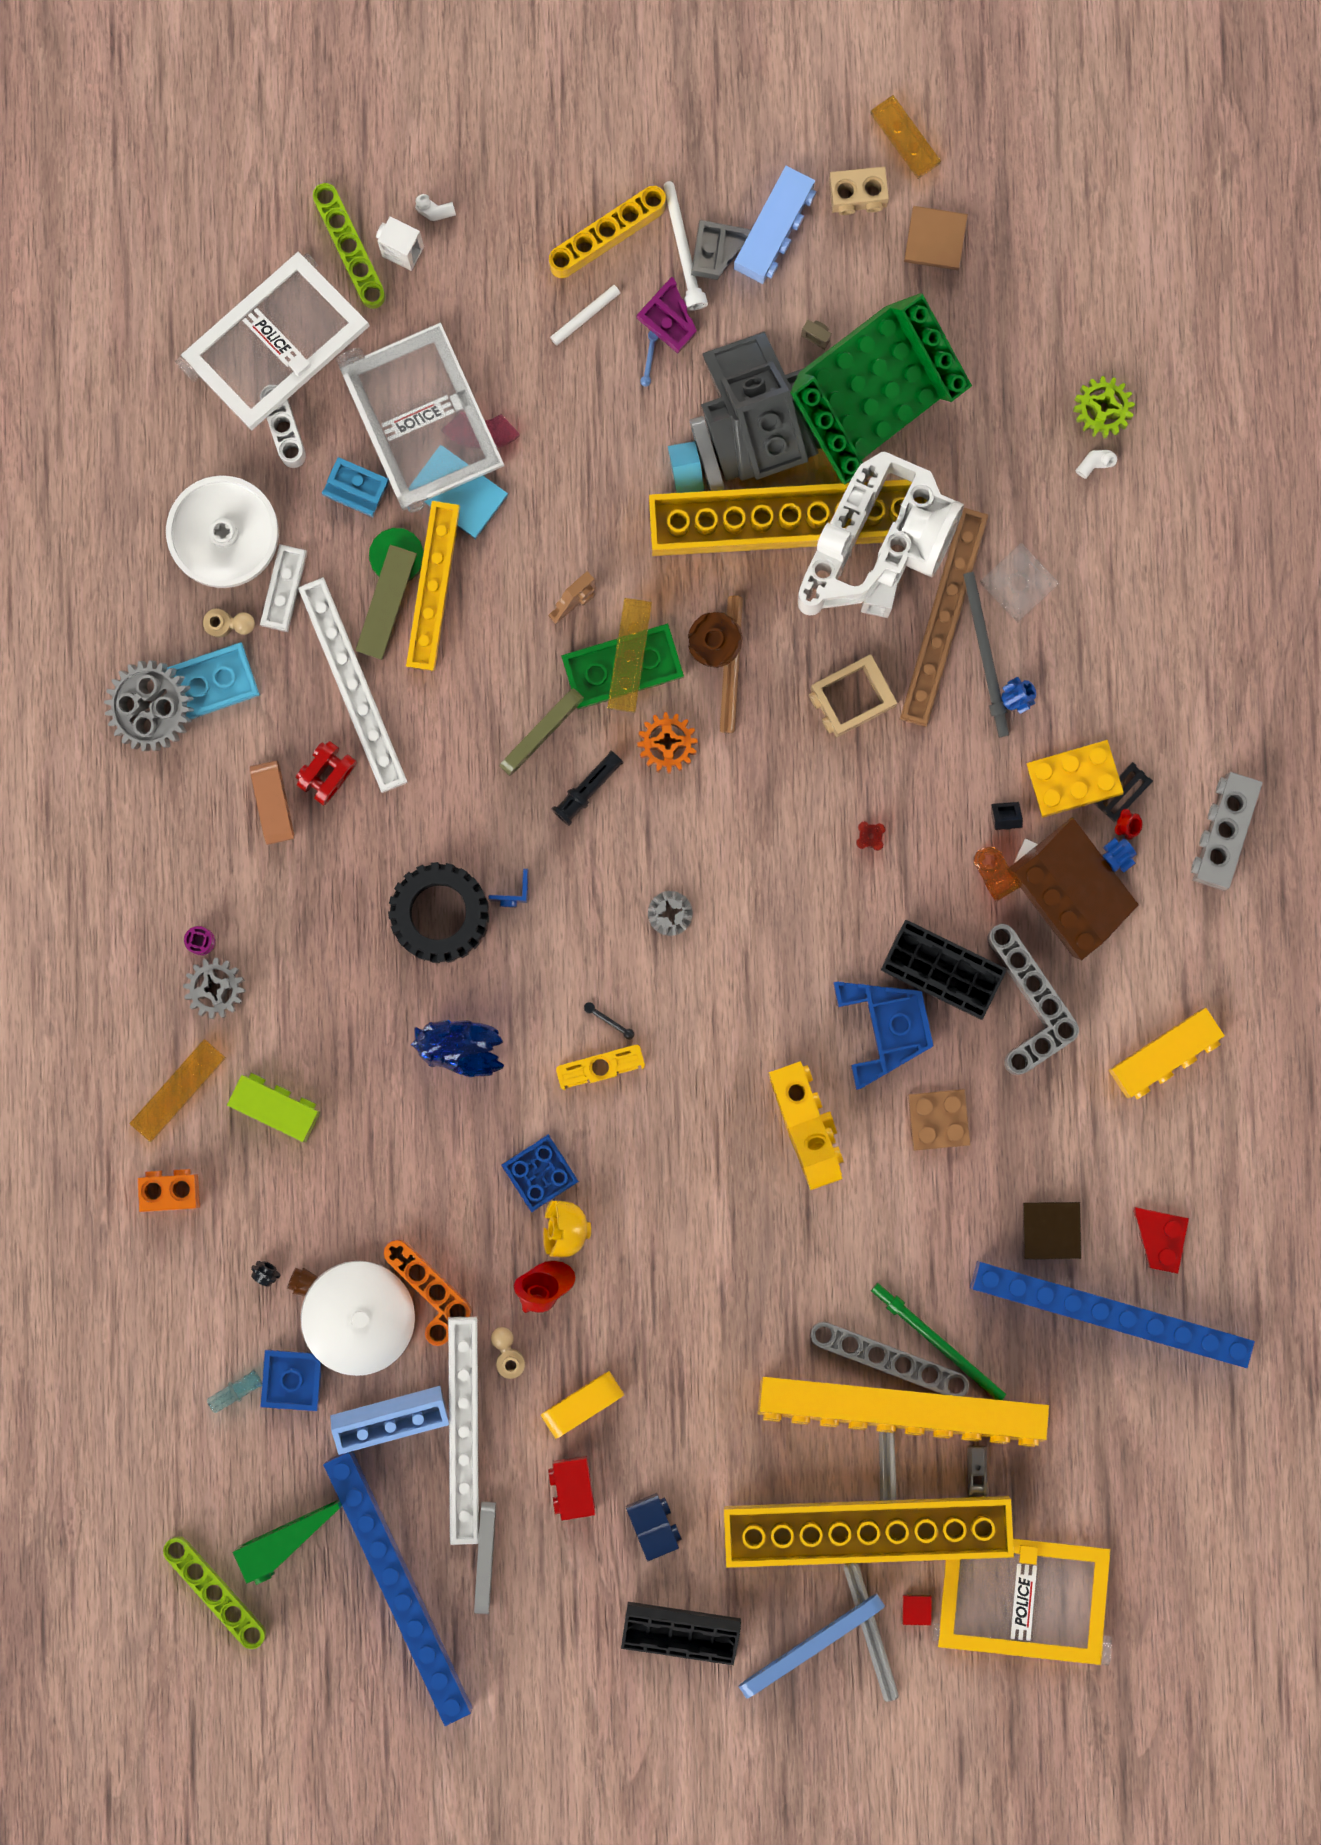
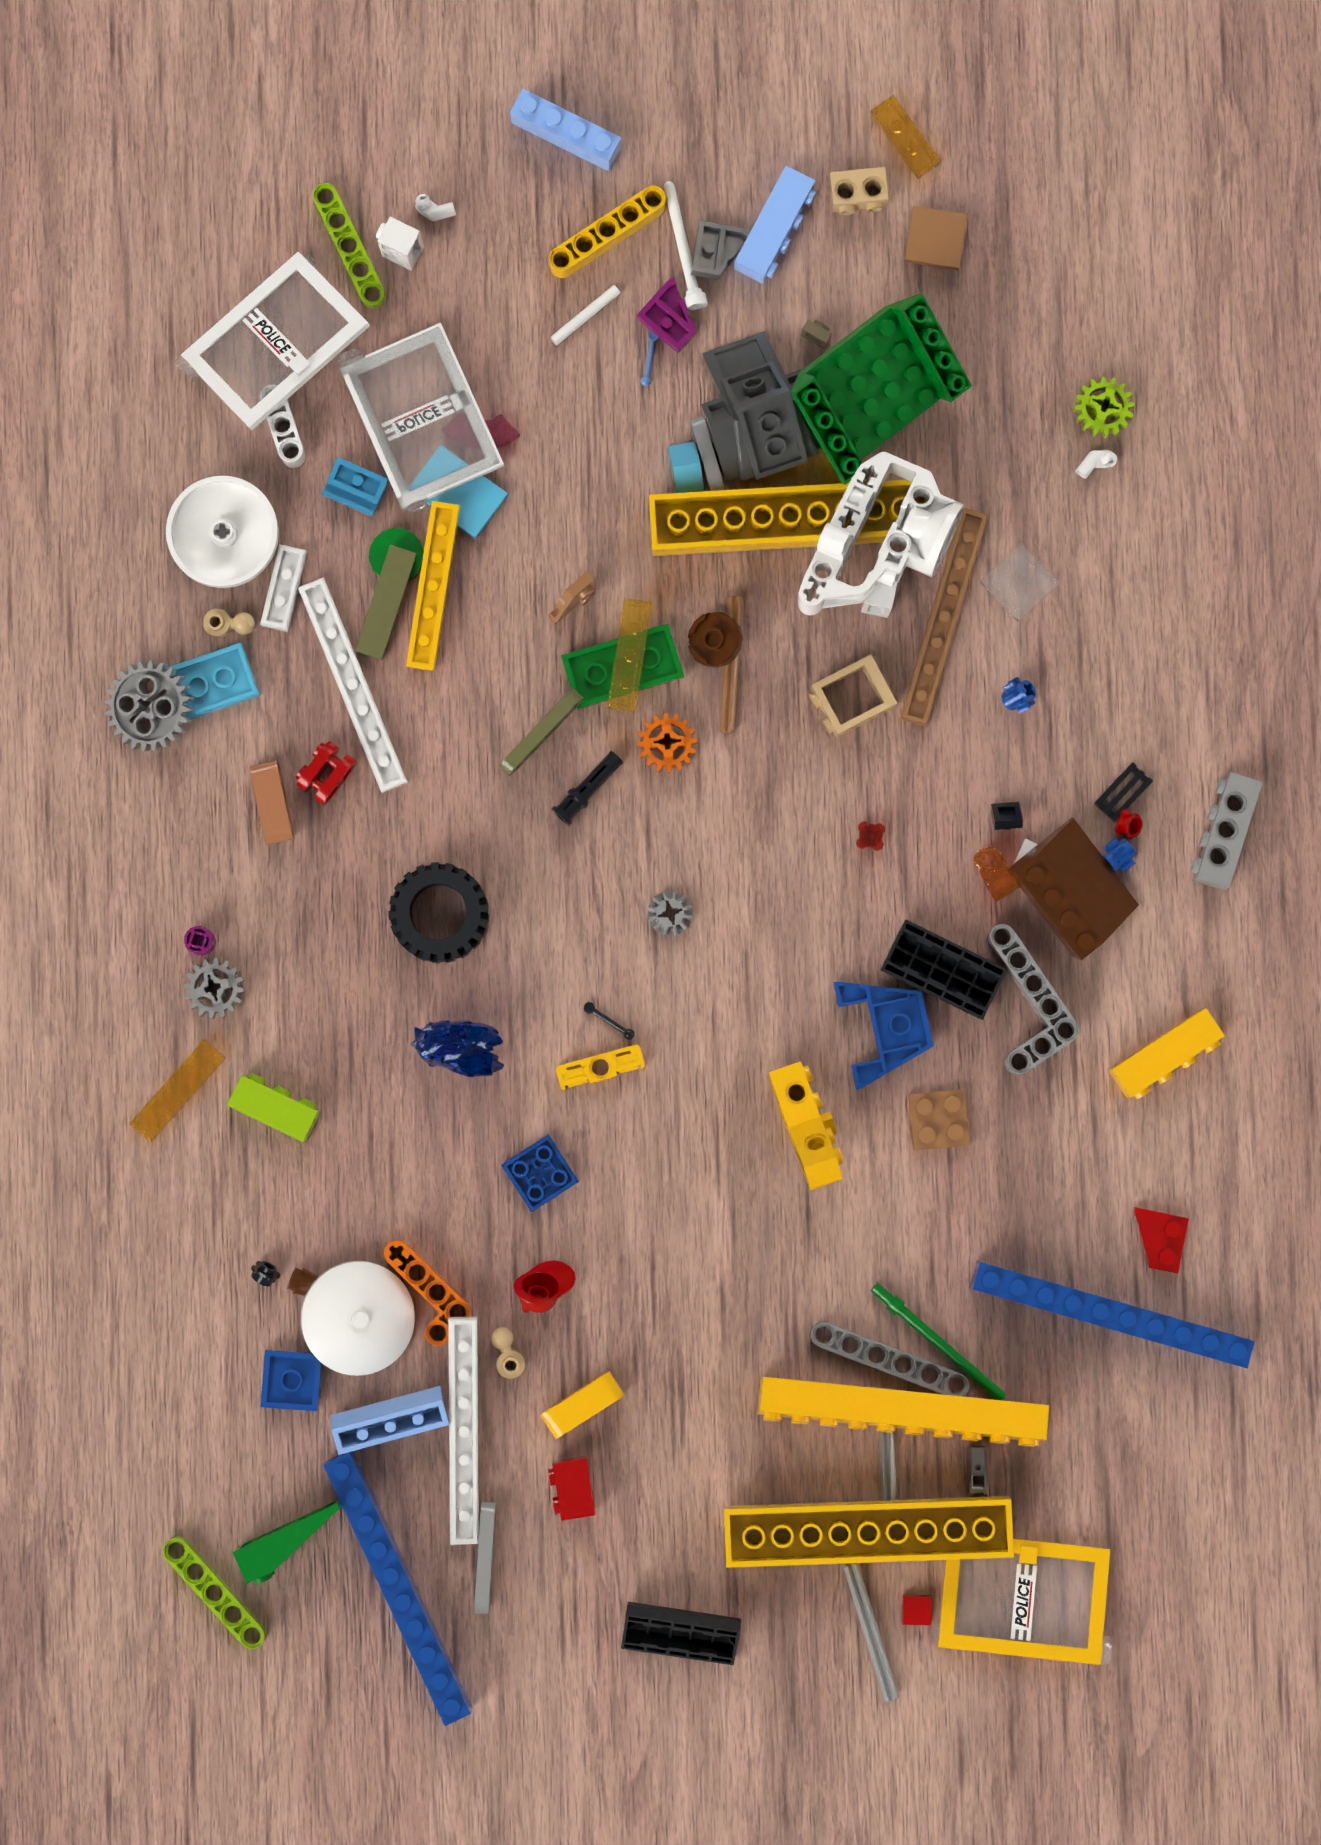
(169, 1198): orange brick -> none
(234, 1391): clear light blue axle -> none
(511, 901): blue bracket -> none
(565, 130): none -> light blue brick
(565, 1230): yellow cylinder -> none
(653, 1527): dark blue brick -> none
(811, 1646): medium blue beam -> none
(997, 708): dark grey bar -> none
(1051, 1230): dark brown tile -> none
(1074, 778): yellow plate -> none

